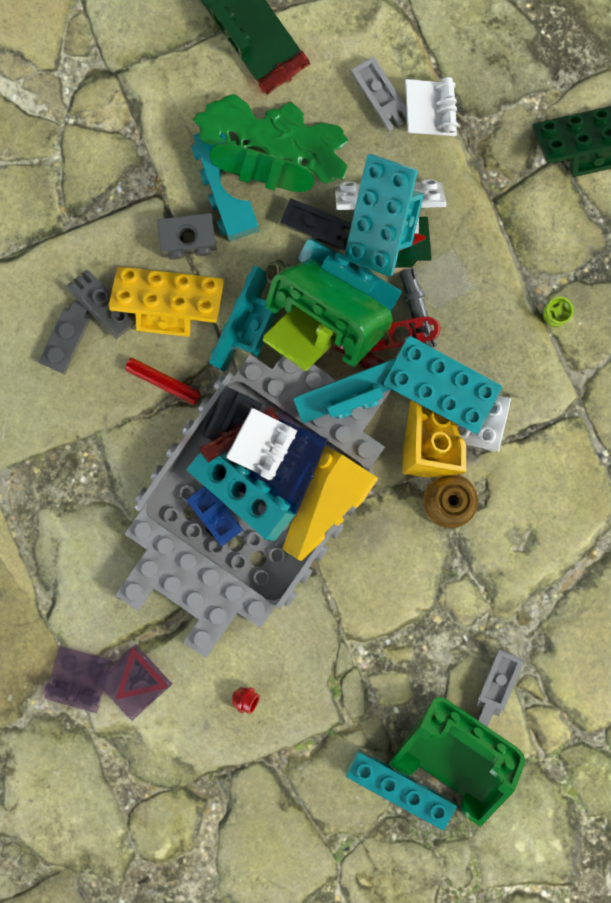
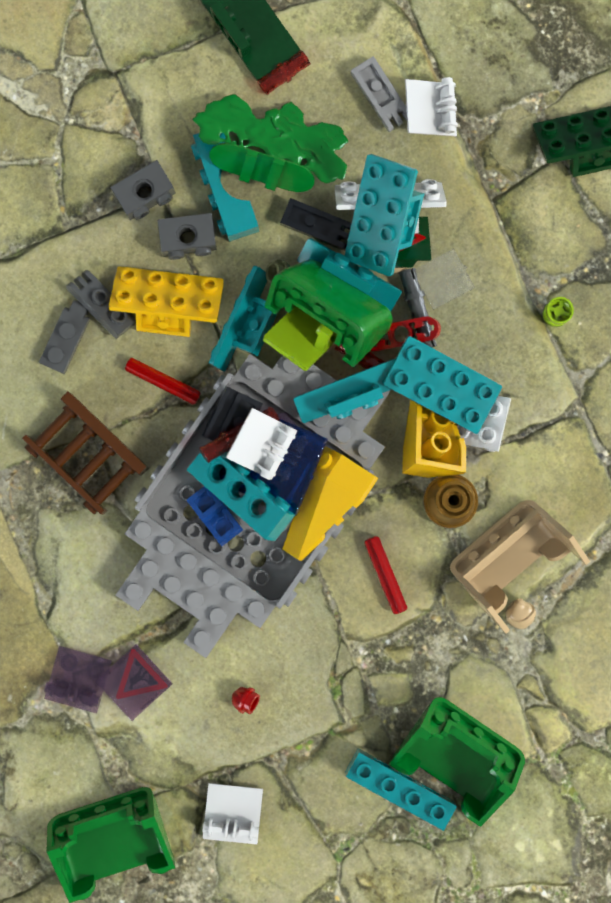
(107, 841): none -> green windscreen
(111, 446): none -> reddish brown fence
(151, 177): none -> dark grey brick
(232, 813): none -> white hinge
(385, 575): none -> red axle
(498, 685): light grey hinge -> none
(507, 551): none -> tan windscreen
(520, 614): none -> tan piece

